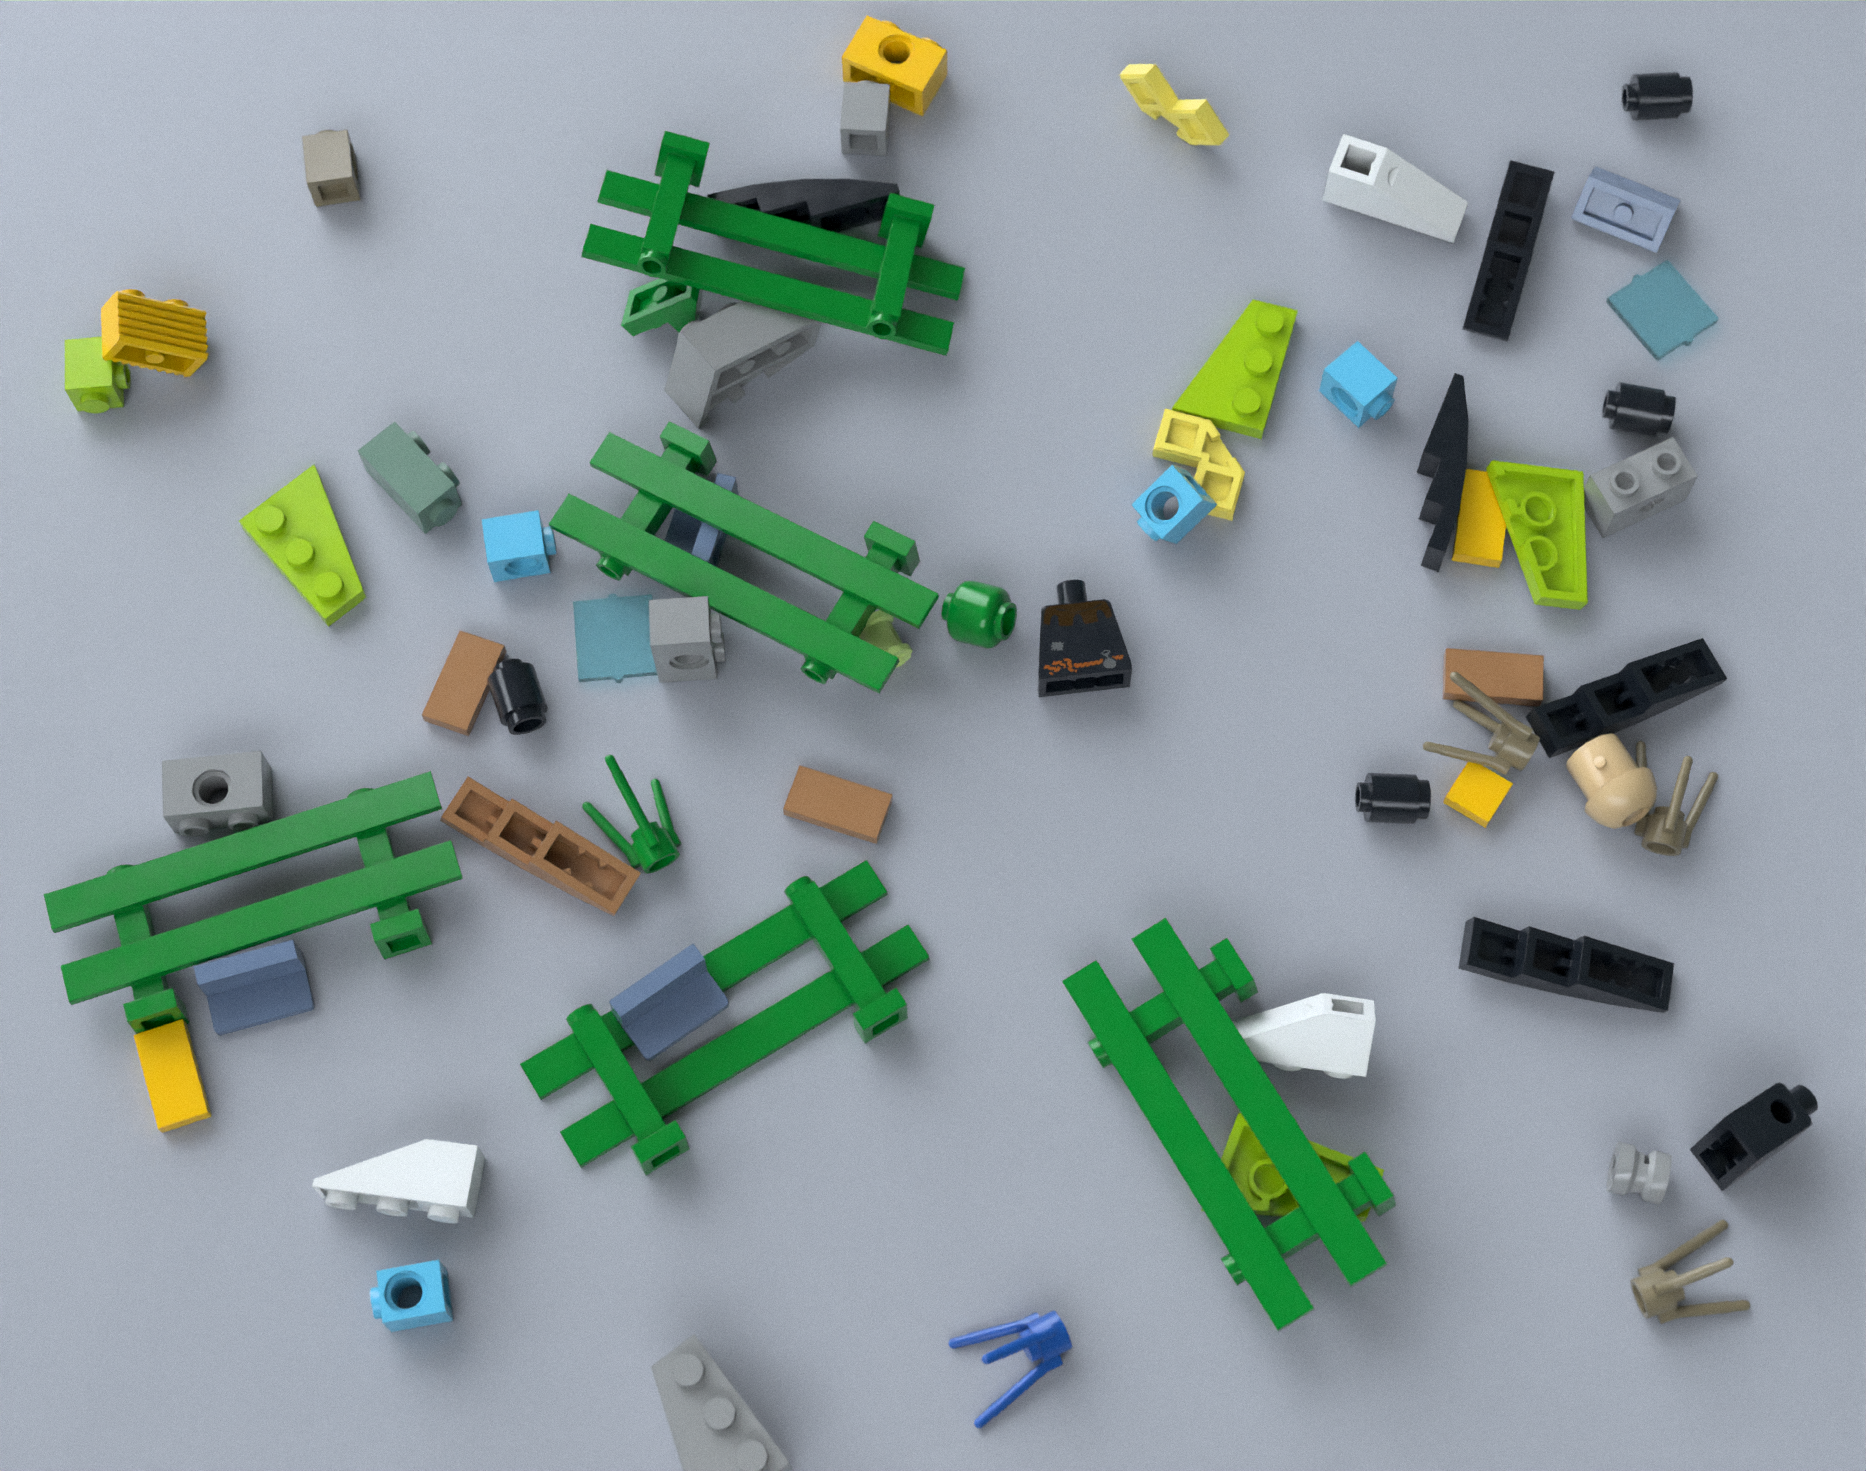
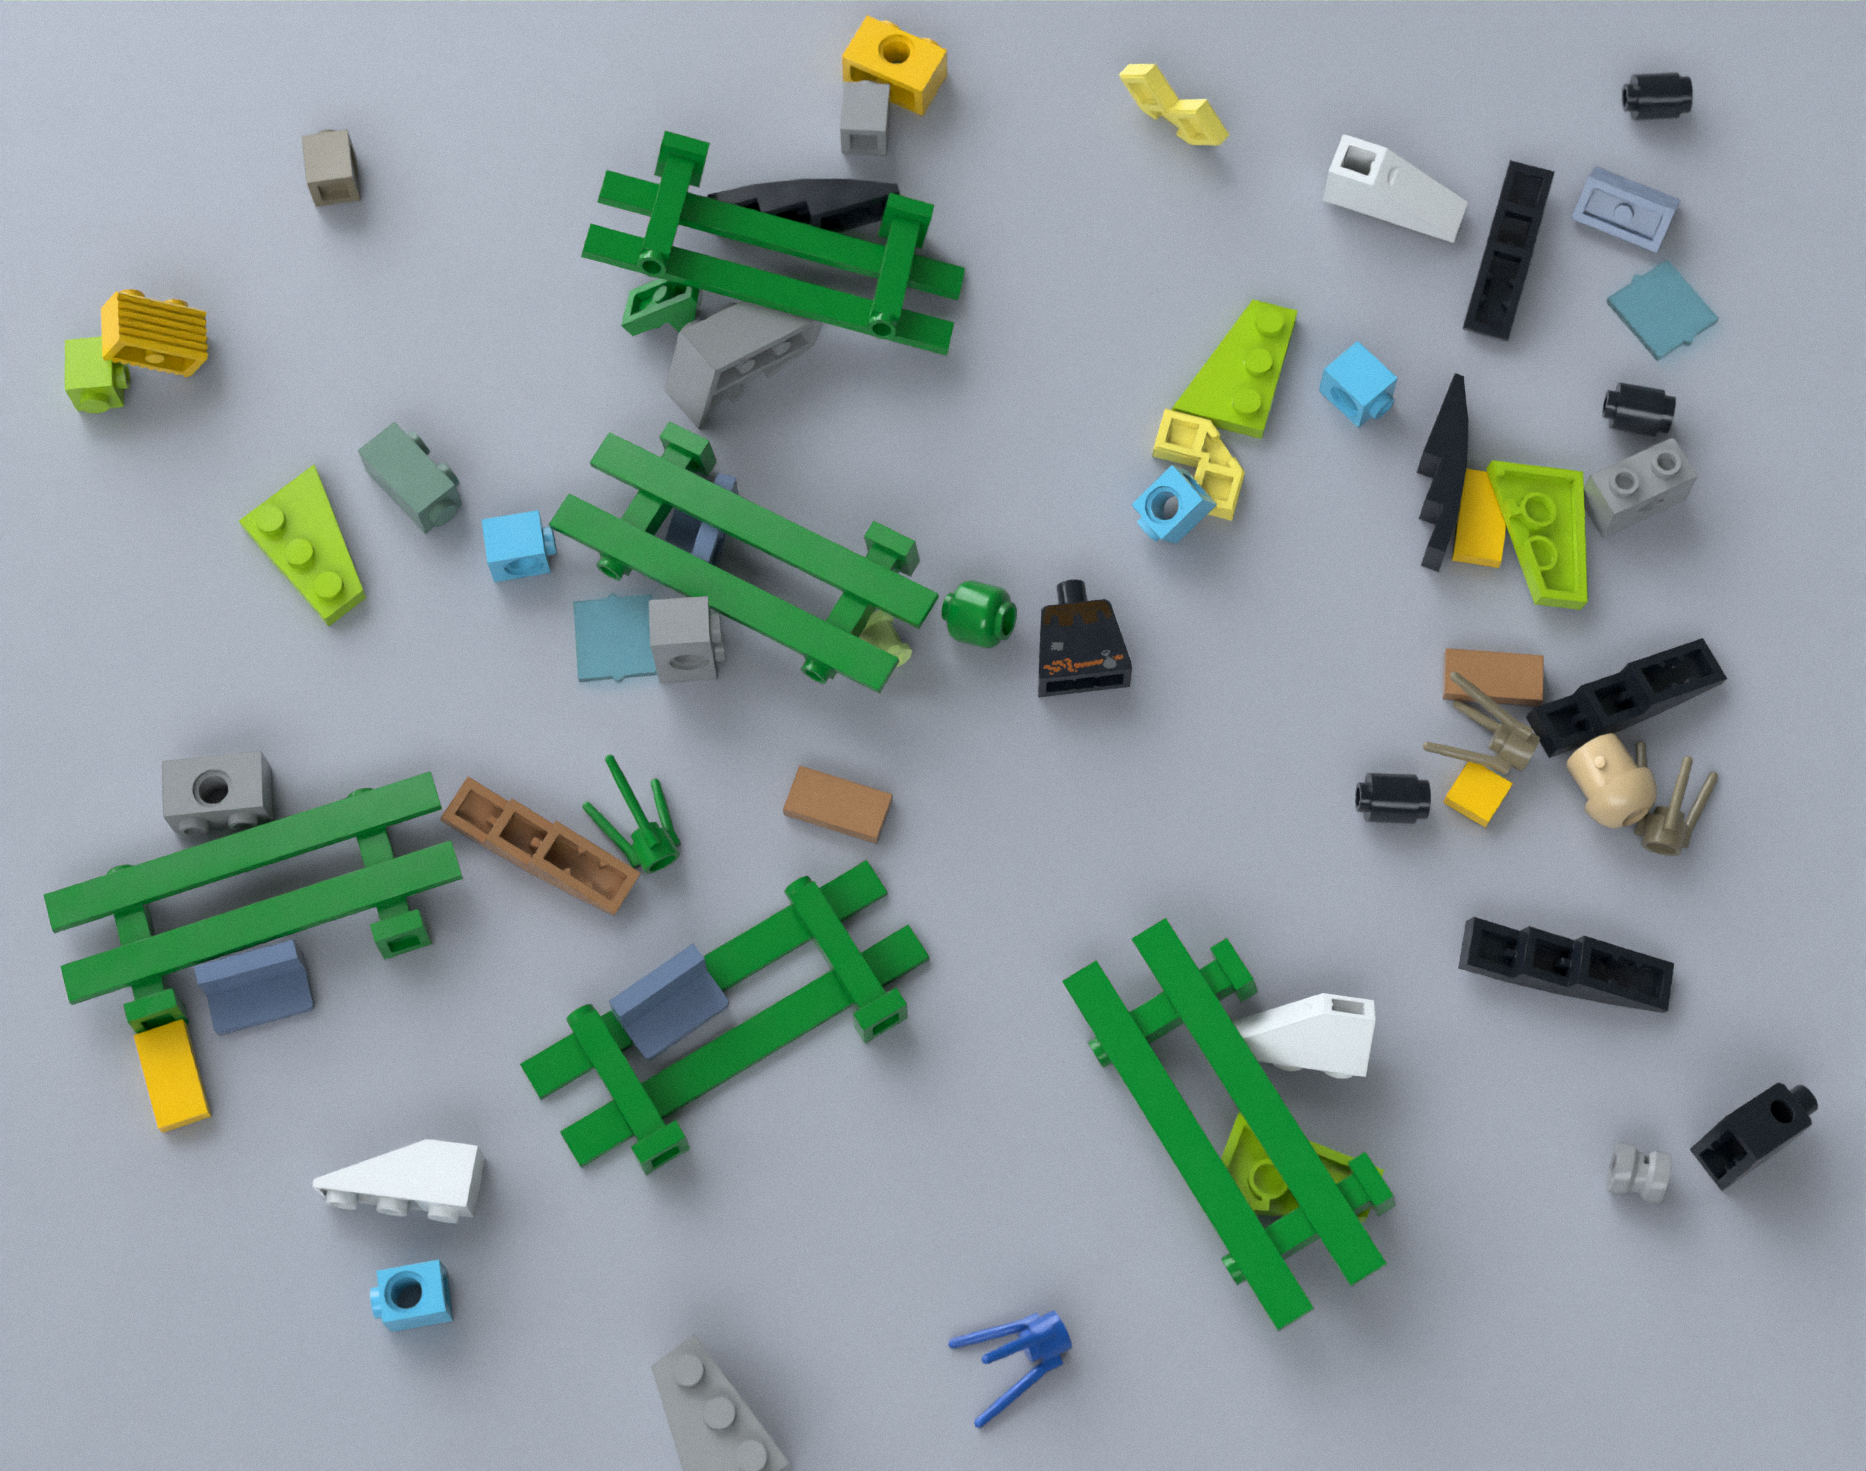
(463, 683): medium nougat tile -> none
(518, 696): black brick -> none
(1659, 1291): dark tan plant -> none

